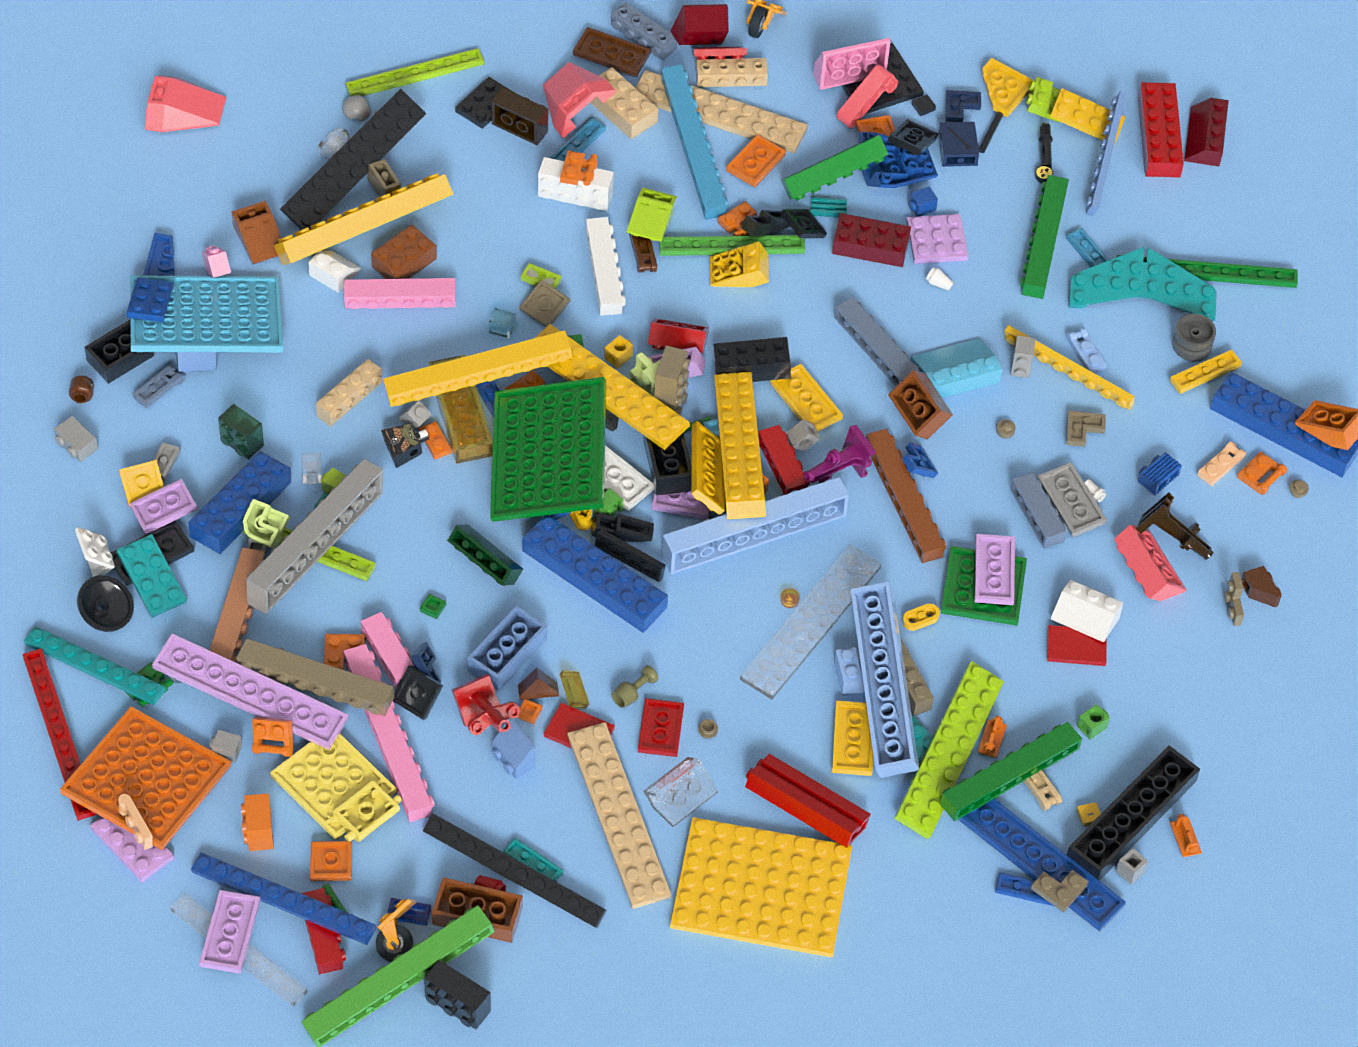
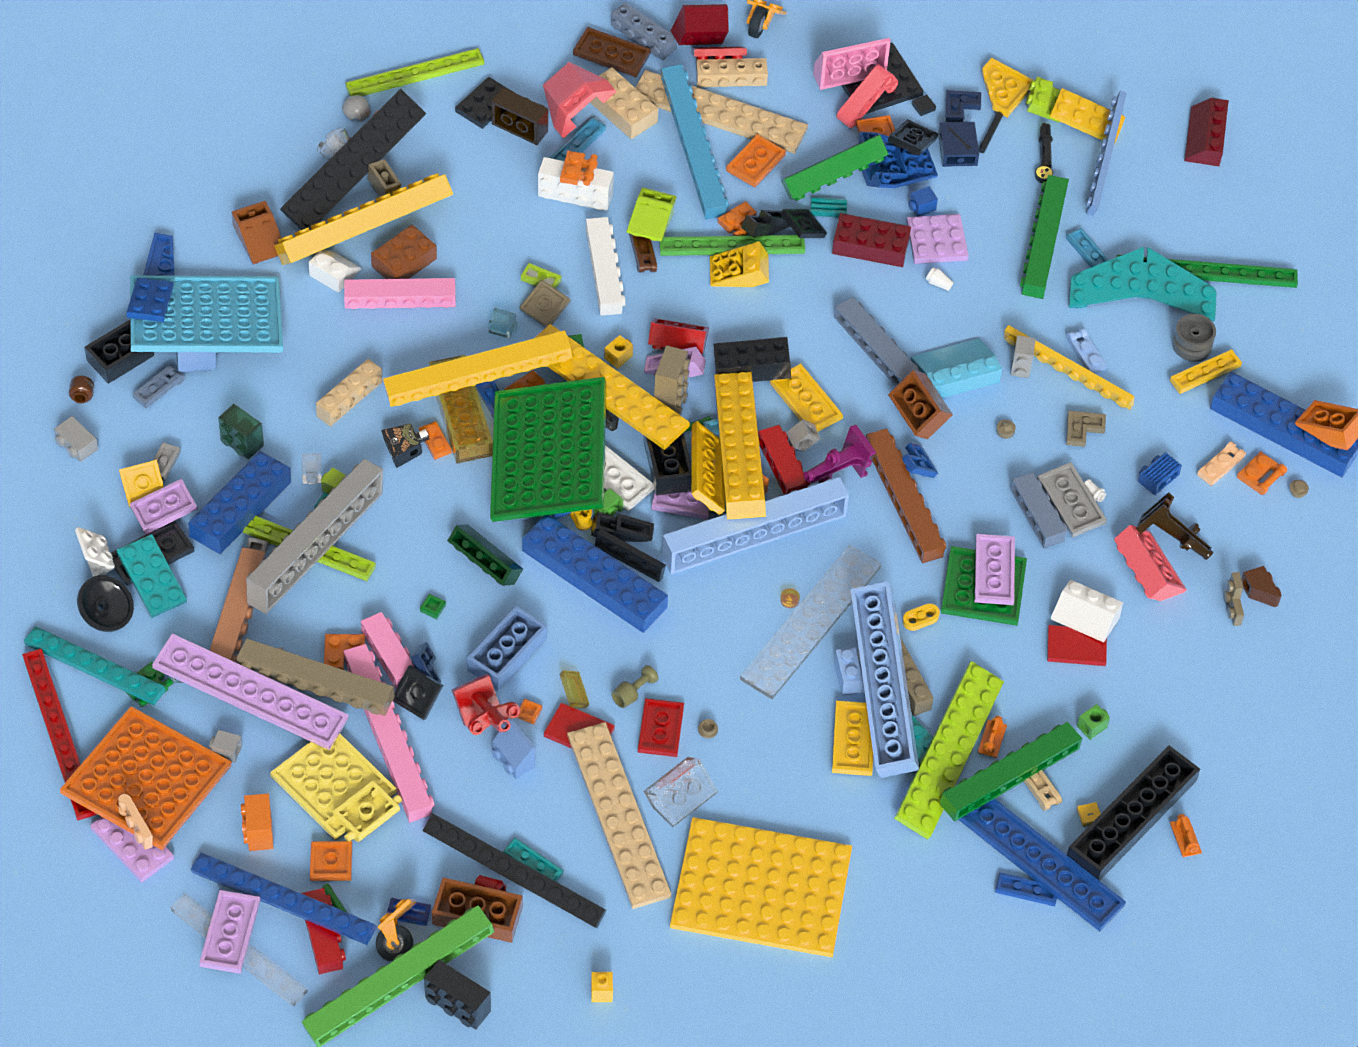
(181, 105): coral wedge -> none
(215, 261): bright pink brick -> none
(265, 524): yellowish green brick -> none
(272, 730): orange plate -> none
(415, 415): light grey brick -> none
(537, 685): reddish brown slope -> none
(602, 987): none -> yellow brick
(644, 373): yellowish green brick -> none
(807, 800): red brick -> none
(1060, 894): dark tan plate -> none
(1131, 866): light grey brick -> none
(1160, 130): red brick -> none

